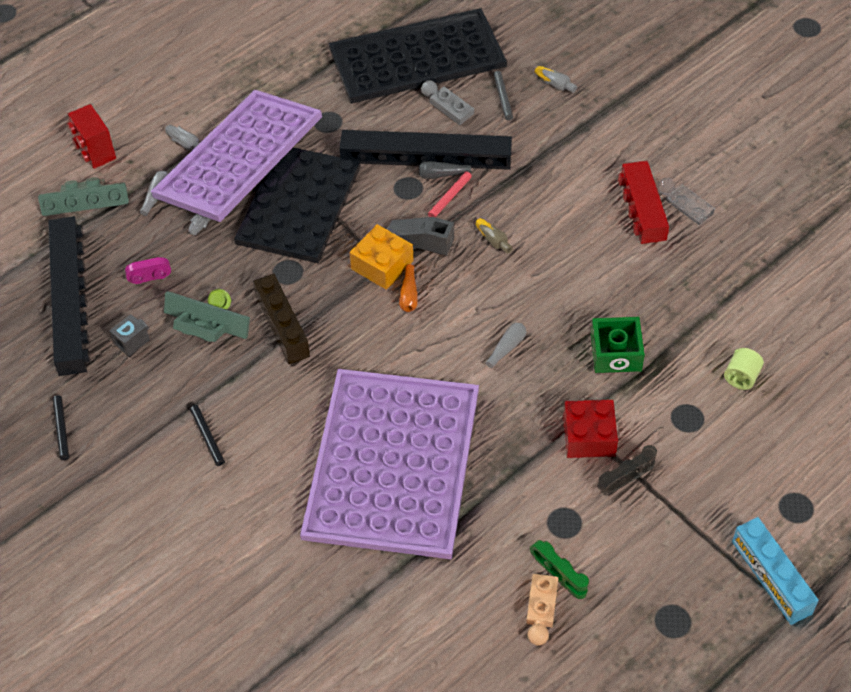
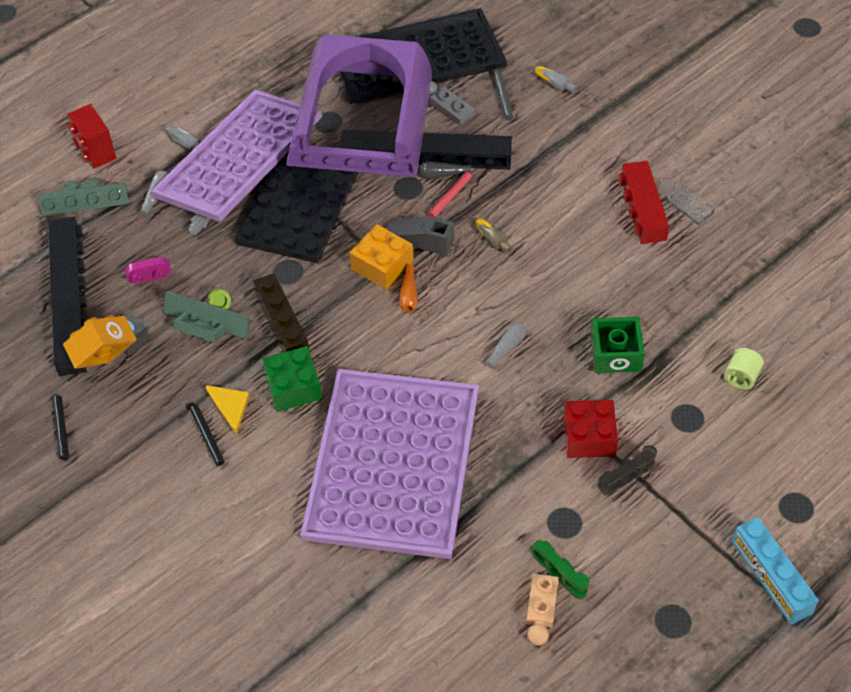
(99, 341): none -> light orange brick
(230, 404): none -> yellow tile
(292, 378): none -> green brick
(365, 56): none -> medium lavender panel

